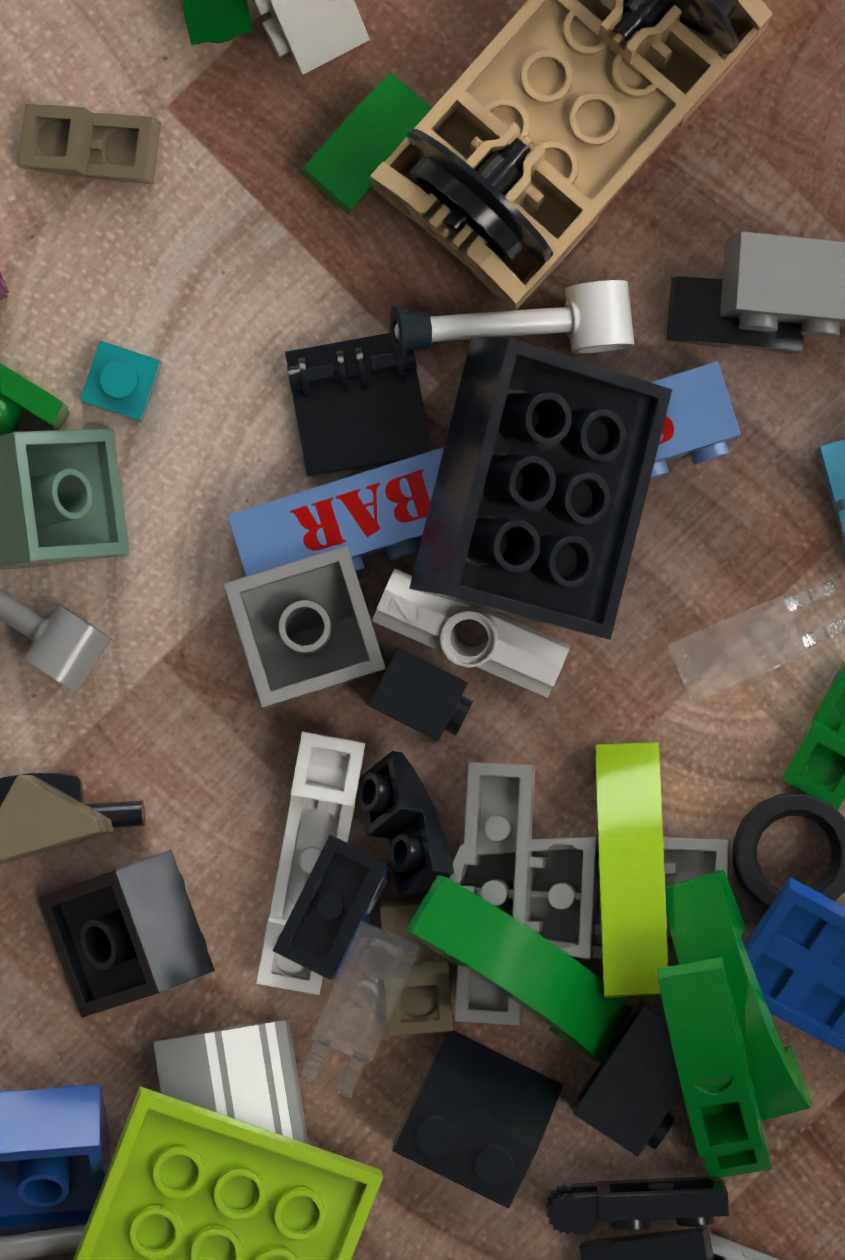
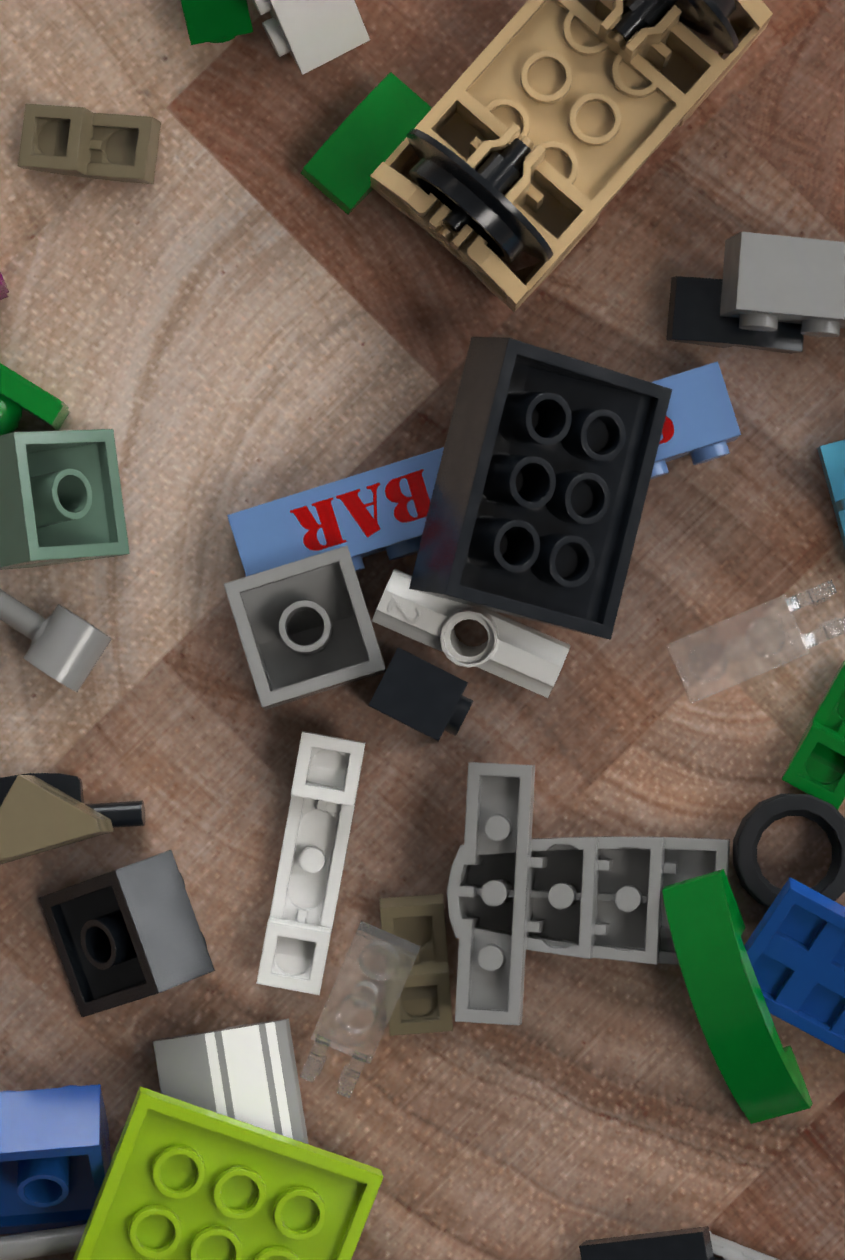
(120, 381): teal plate -> none
(332, 904): black panel -> none
(356, 404): black hinge -> none
(402, 811): black slope -> none
(478, 1118): black slope -> none
(520, 966): green slope -> none
(593, 317): white piece -> none
(631, 868): lime slope -> none
(633, 1085): black brick -> none
(636, 1202): black hinge -> none
(713, 1068): green slope -> none

